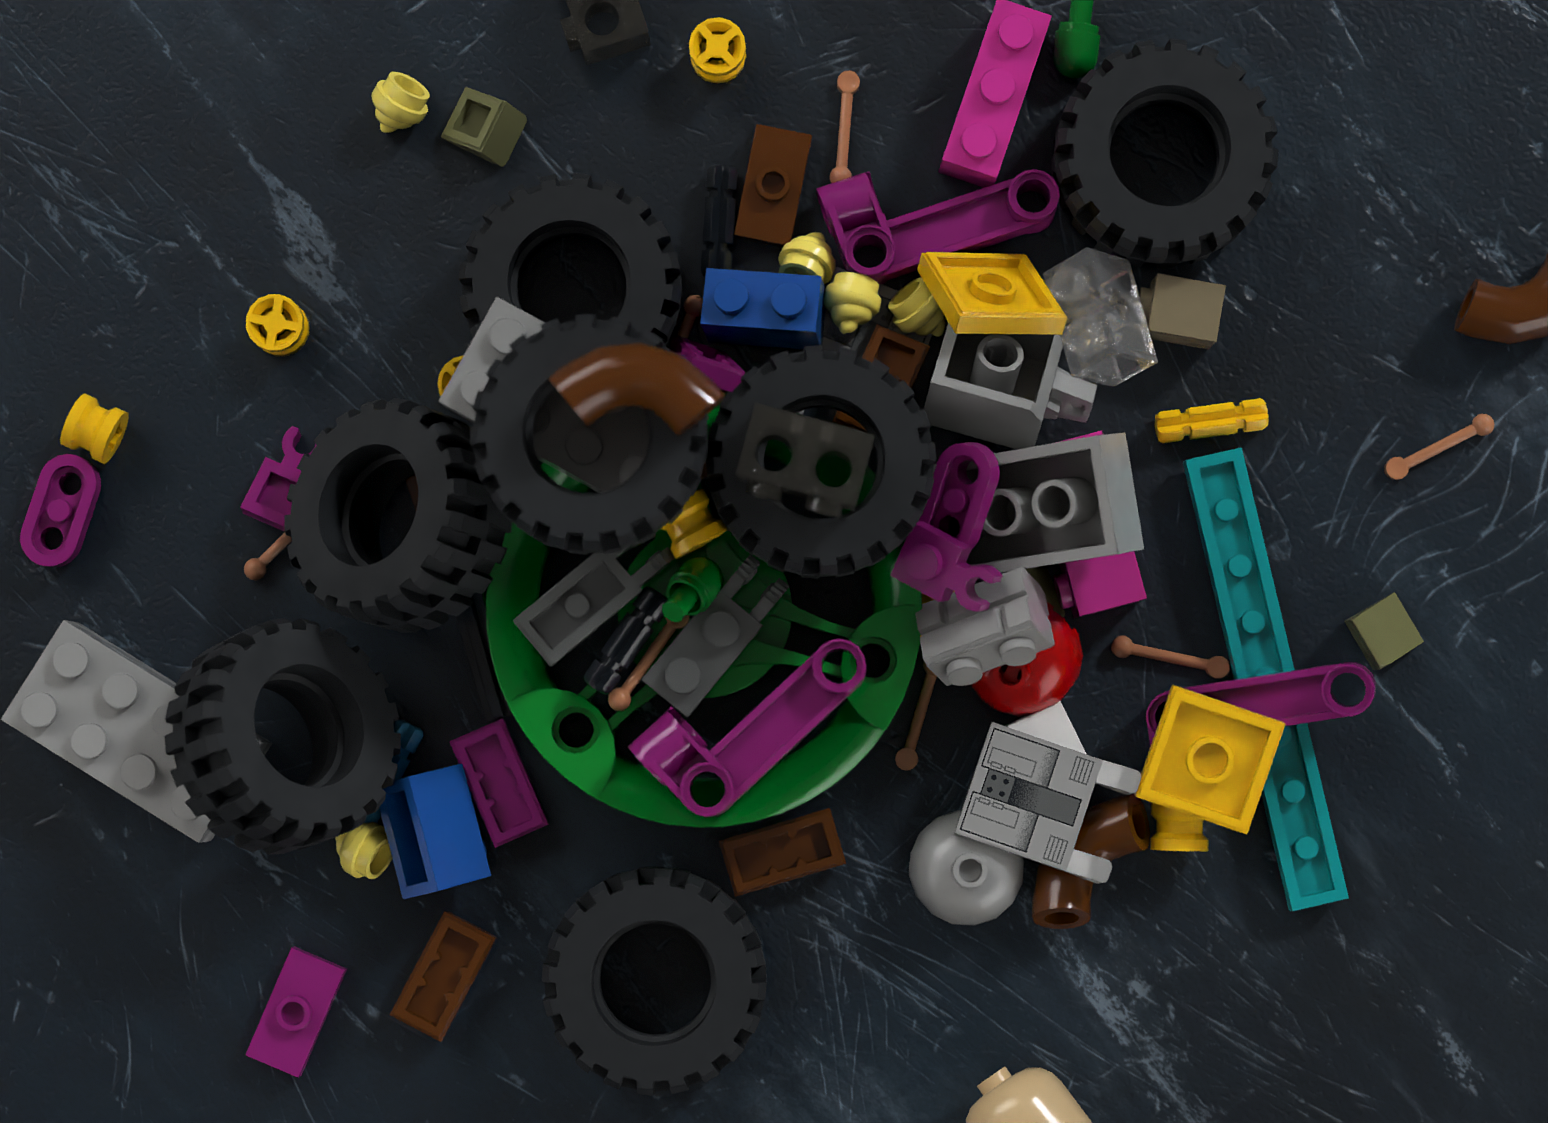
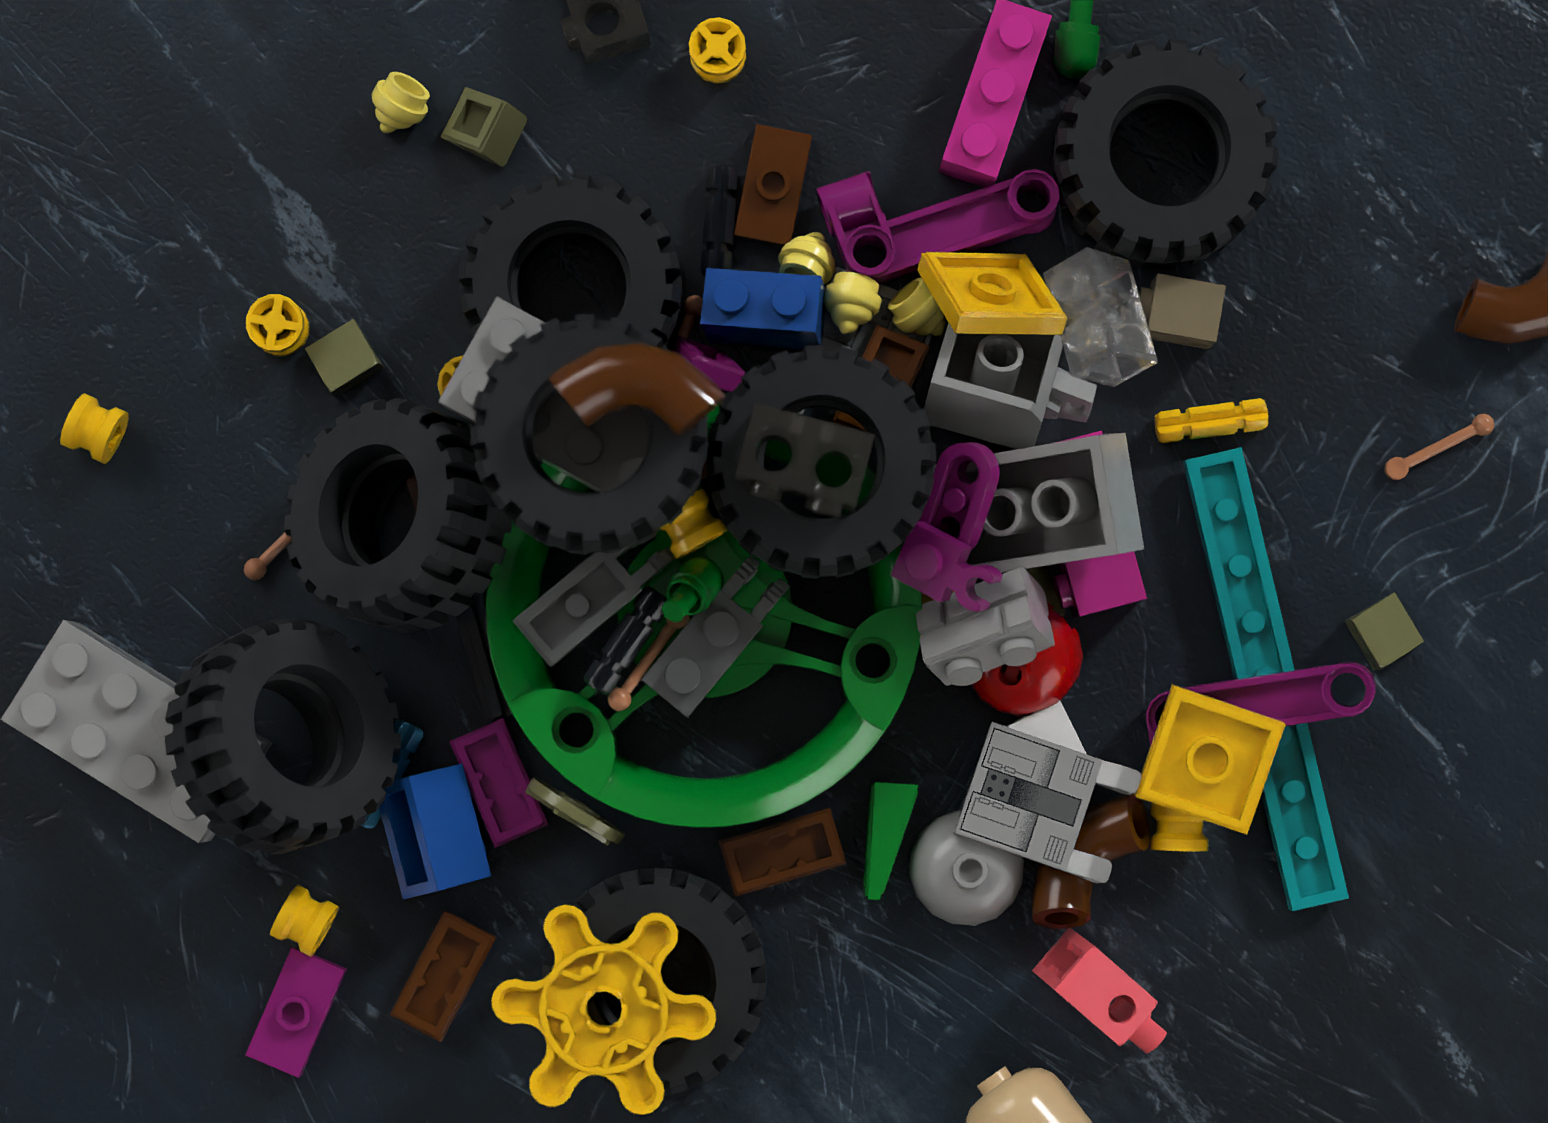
(55, 509): magenta plate -> none
(270, 488): magenta plate -> none
(304, 920): none -> yellow wheel
(344, 358): none -> olive slope
(364, 851): light yellow plate -> none
(574, 812): none -> olive wheel
(578, 1044): none -> yellow plate
(753, 747): magenta piece -> none
(847, 84): nougat hinge -> none
(886, 823): none -> green slope
(906, 757): nougat hinge -> none
(1091, 982): none -> coral torso
(1215, 667): nougat hinge -> none

